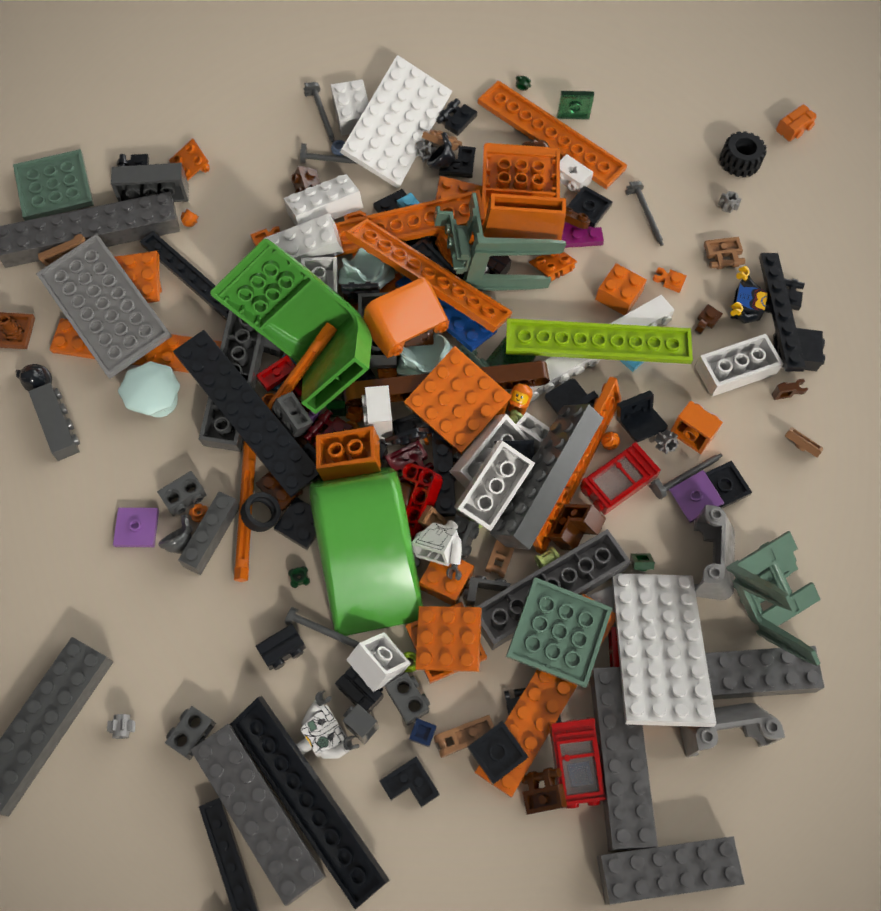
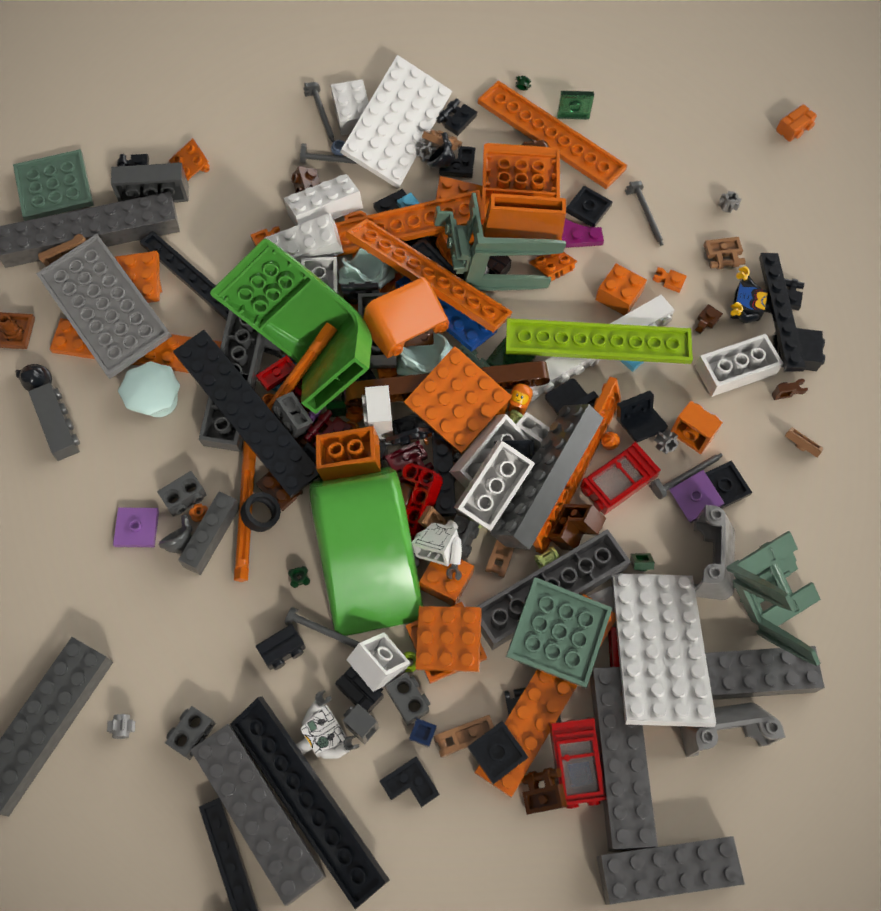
(189, 218): orange plate -> none
(297, 524): black plate -> none
(483, 583): dark grey bracket -> none
(574, 174): white brick -> none
(579, 220): reddish brown plate -> none
(743, 154): black tyre -> none

